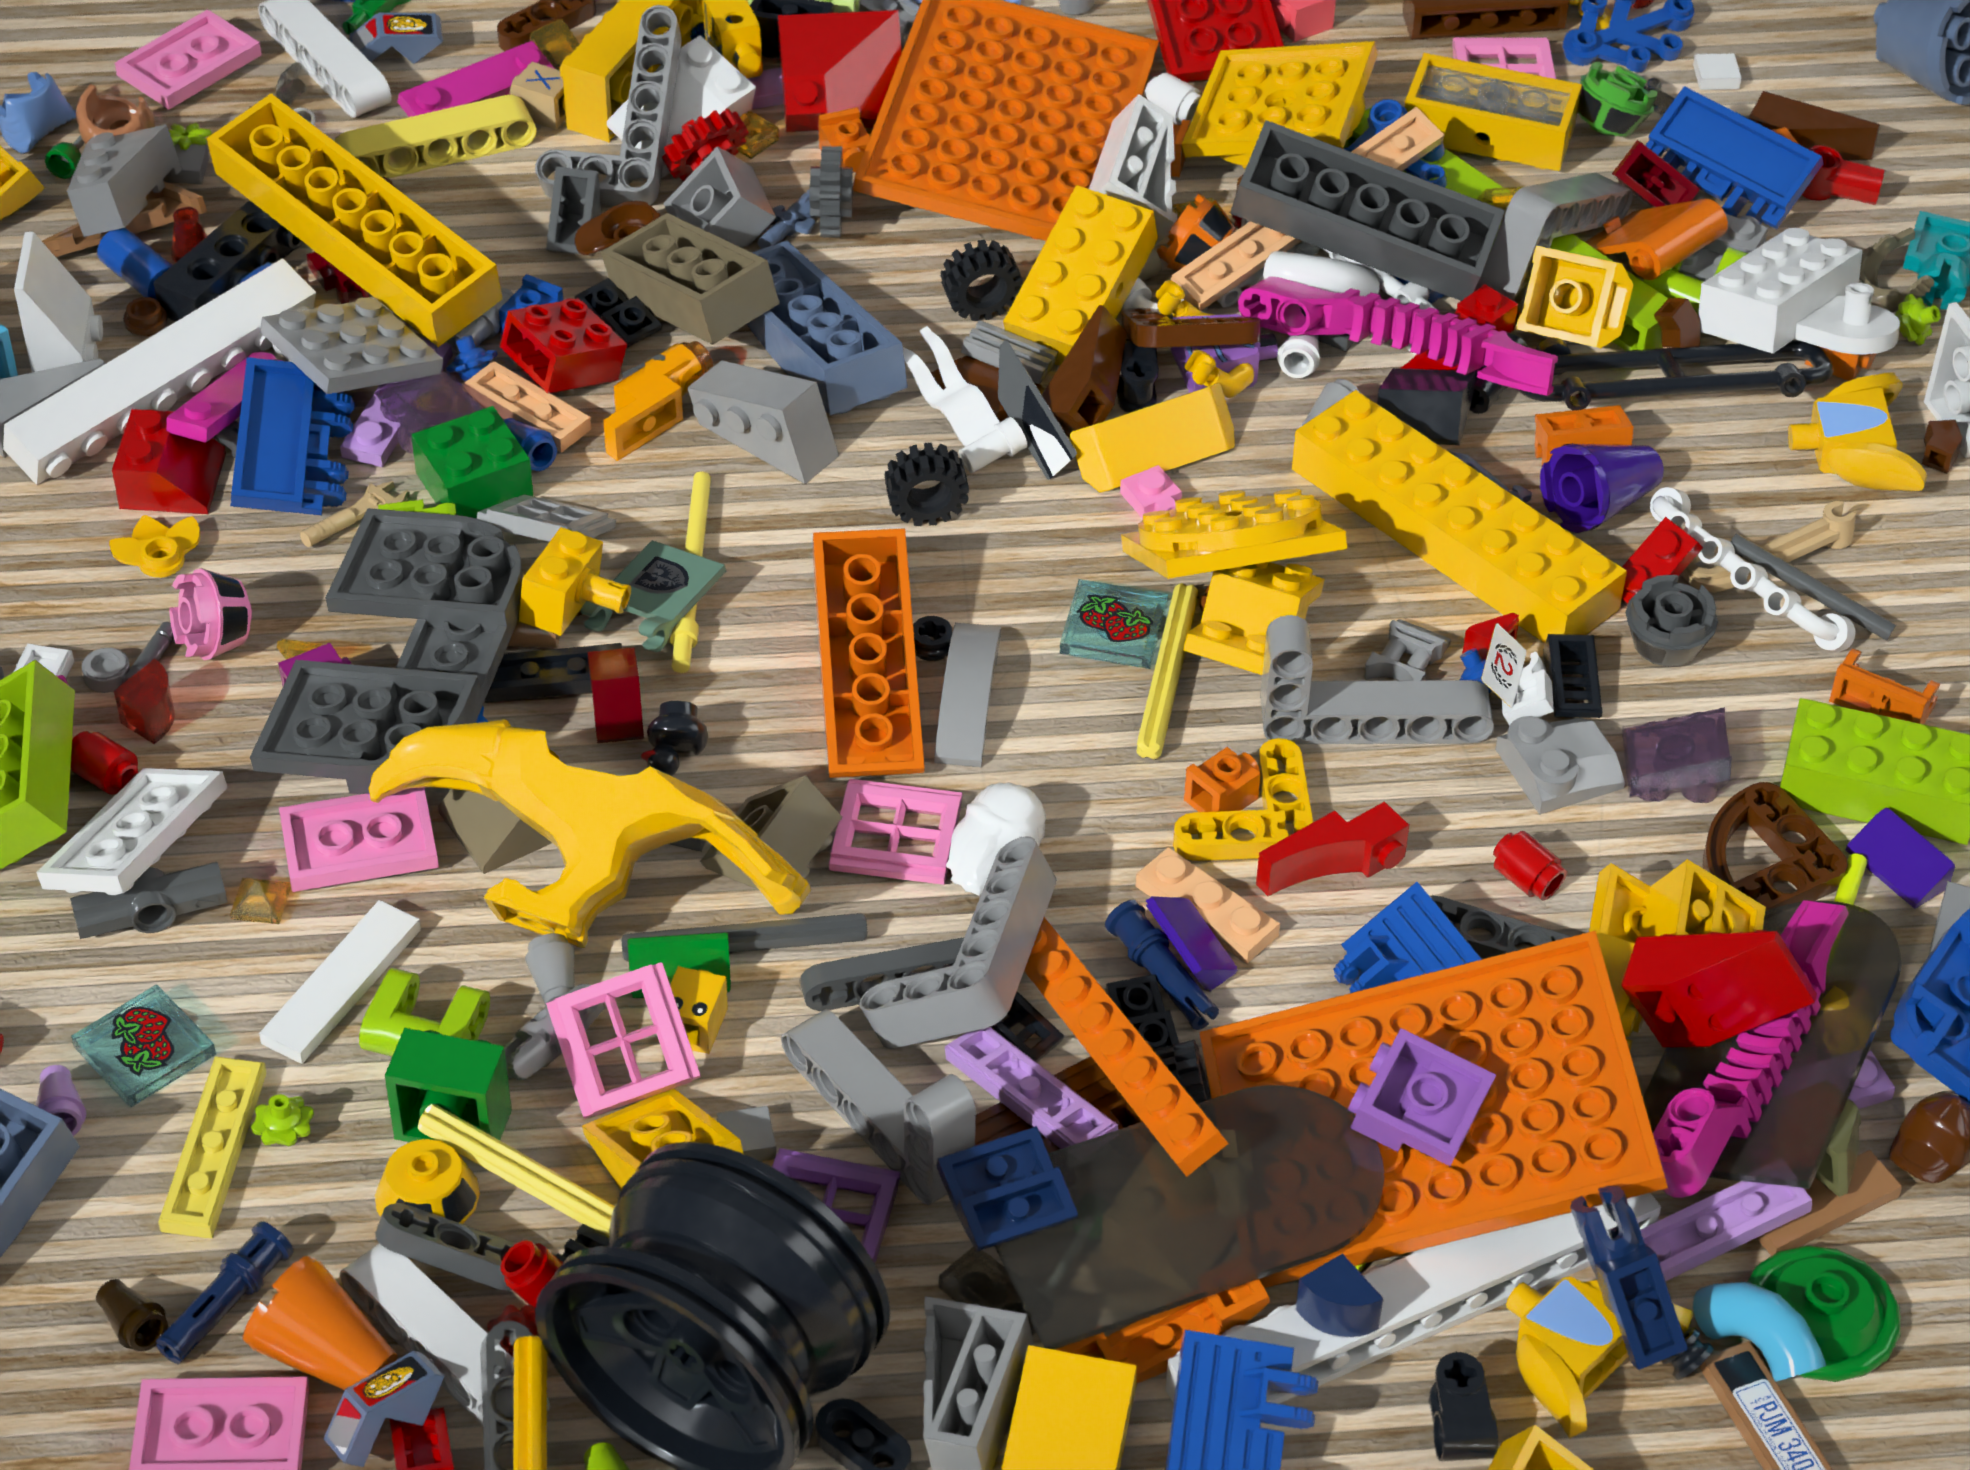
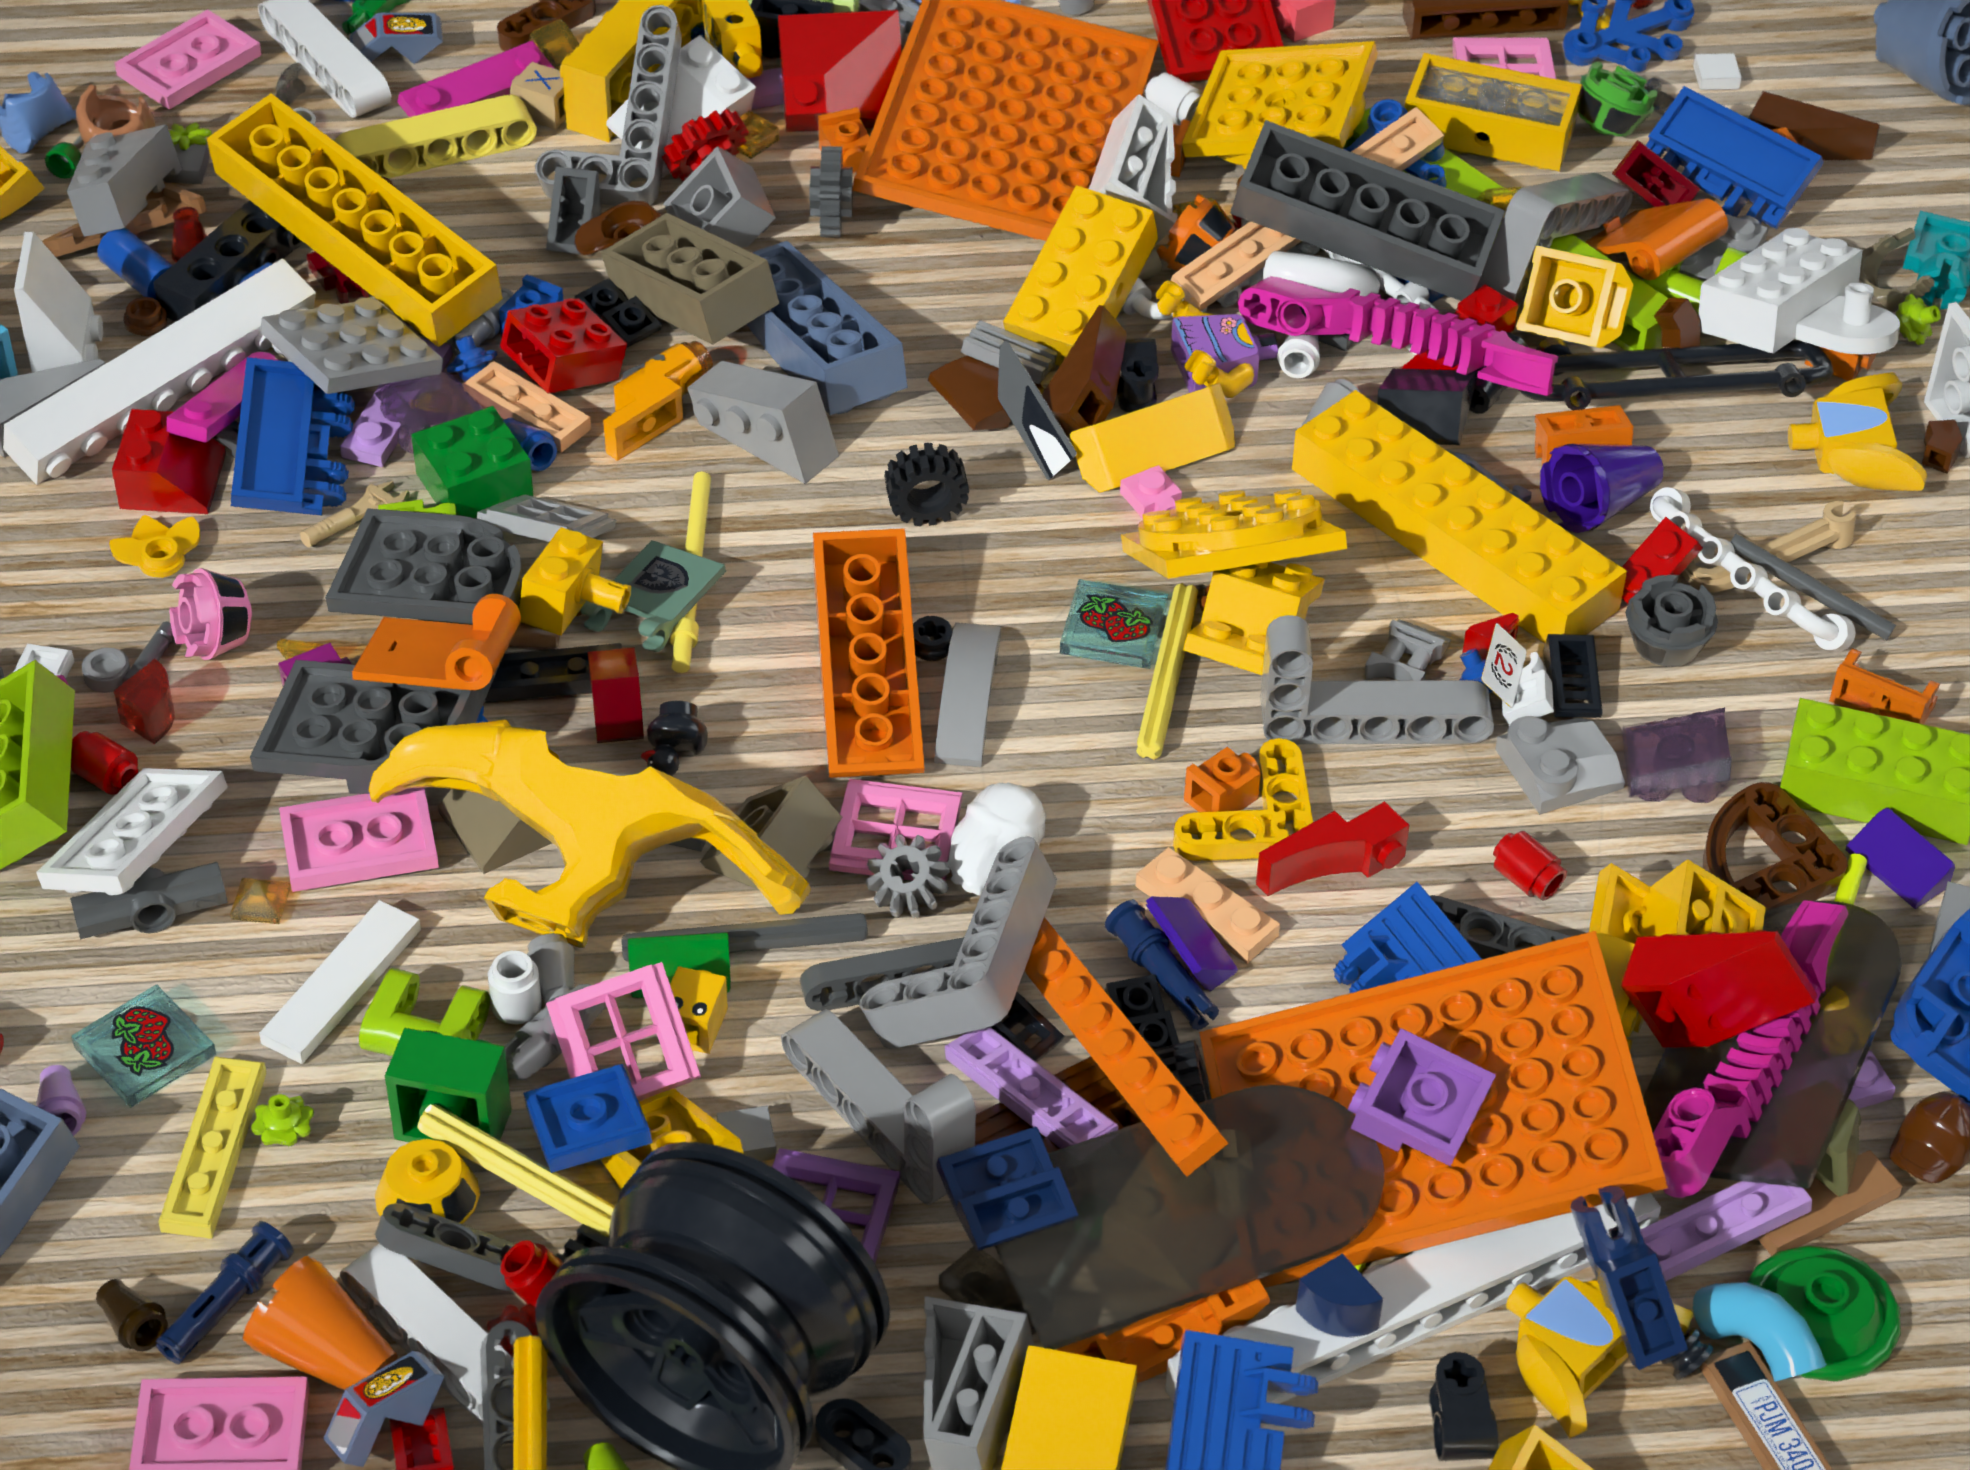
(441, 651): none -> orange door
(514, 987): none -> white brick
(587, 1118): none -> blue tile
(789, 222): sand blue sword -> none
(889, 876): none -> light grey gear
(965, 408): white flag -> none
(974, 264): black tyre -> none
(1154, 330): reddish brown beam -> none
(1844, 179): red piece -> none

